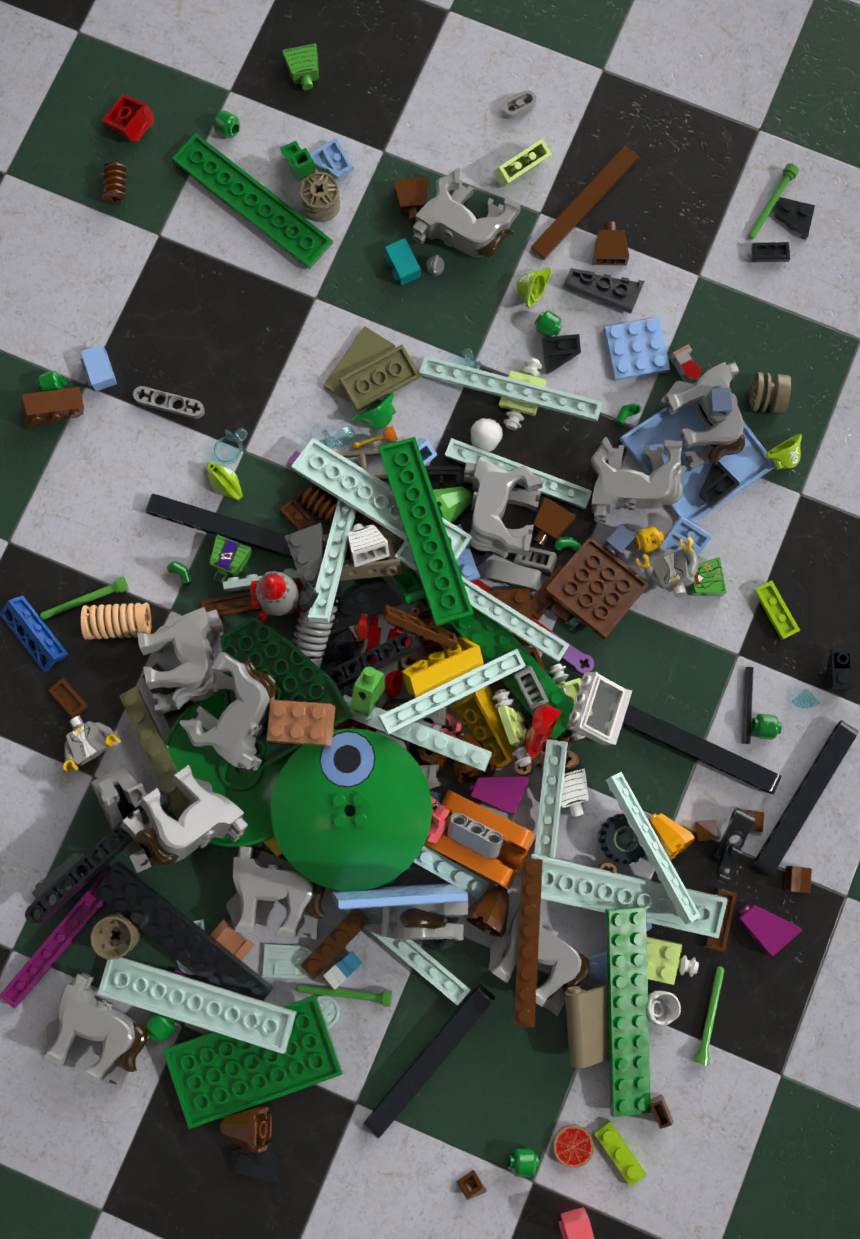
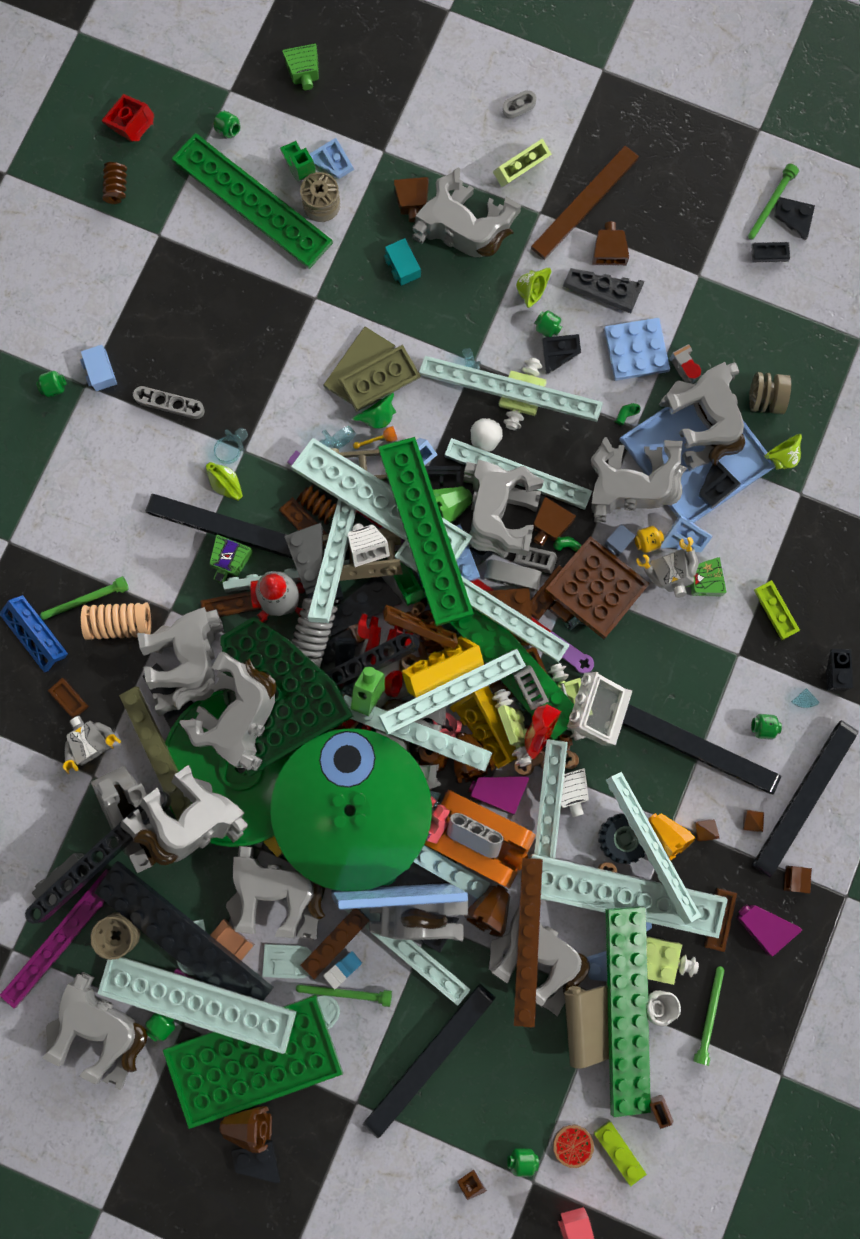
(51, 406): reddish brown wedge -> none
(182, 570): green arm -> none
(301, 723): nougat brick -> none
(307, 597): black piece -> none
(435, 265): light grey tile -> none
(719, 401): sand blue brick -> none
(727, 852): black piece -> none
(748, 705): black piece -> none

